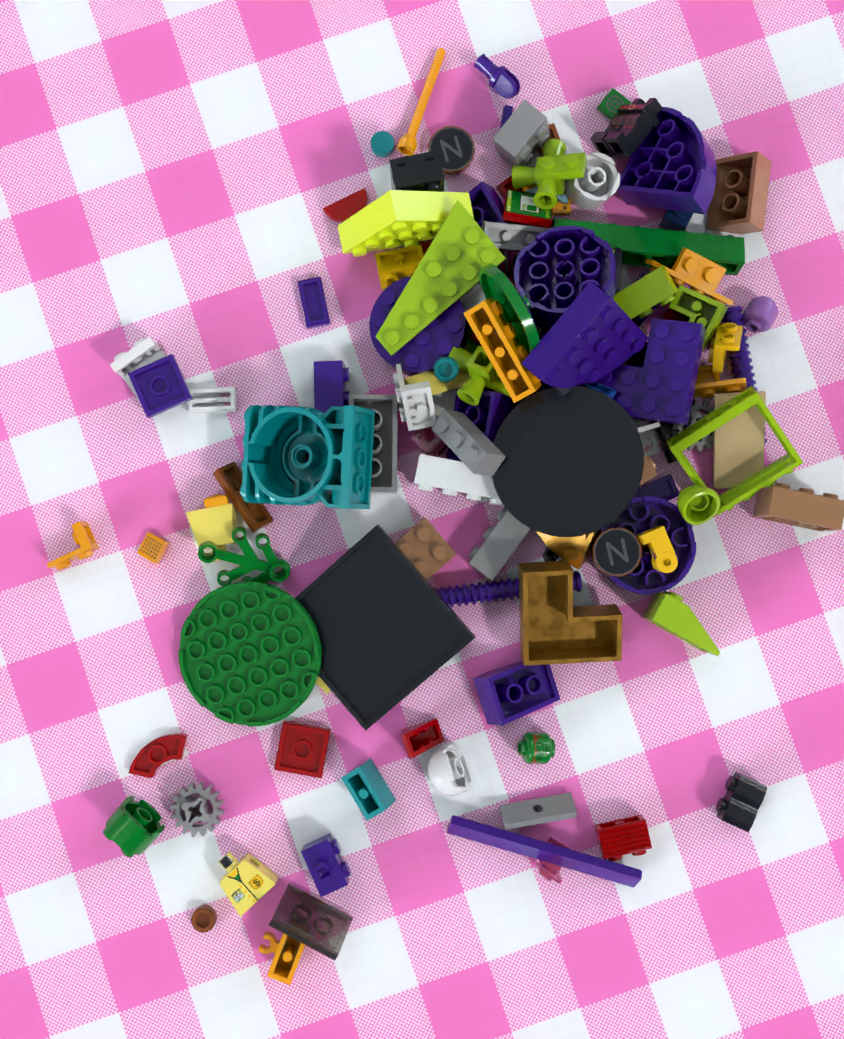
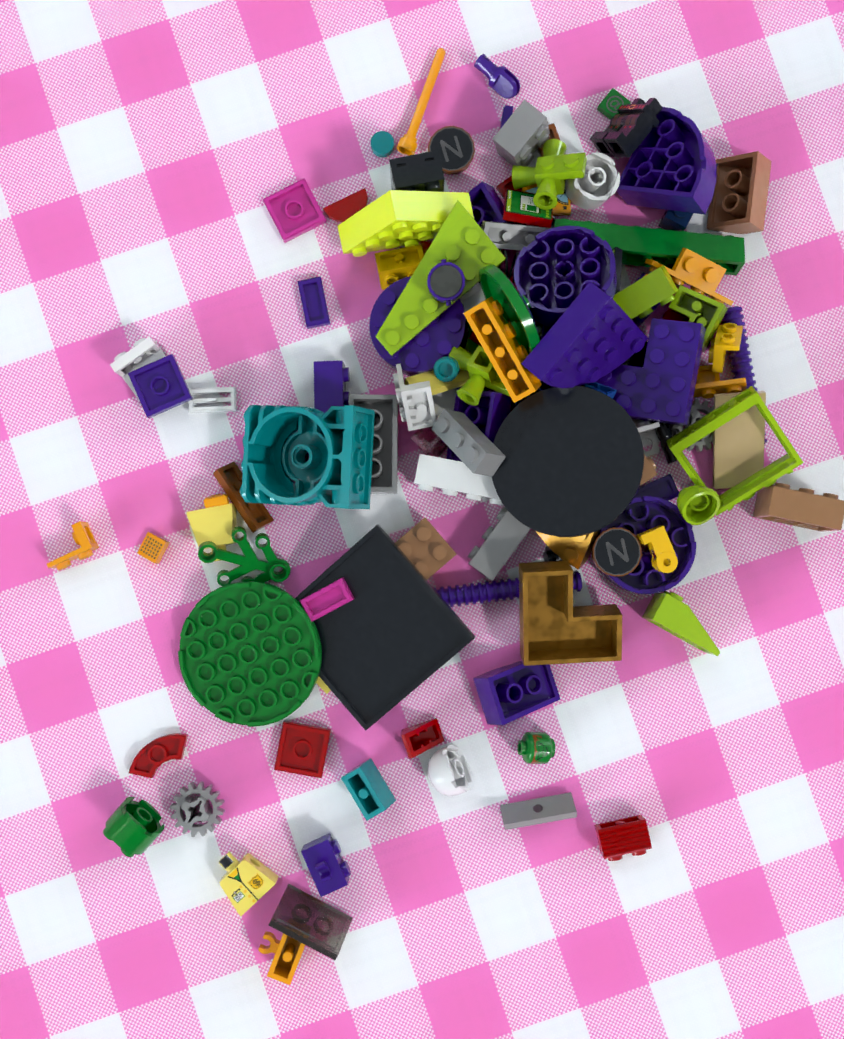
(204, 918): dark orange tile -> none
(294, 210): none -> dark pink tile
(327, 599): none -> dark pink tile
(446, 282): none -> pearl dark grey piece
(544, 851): dark purple tile -> none
(548, 870): clear pink bracket -> none
(741, 801): black brick -> none
(760, 314): medium lavender head -> none

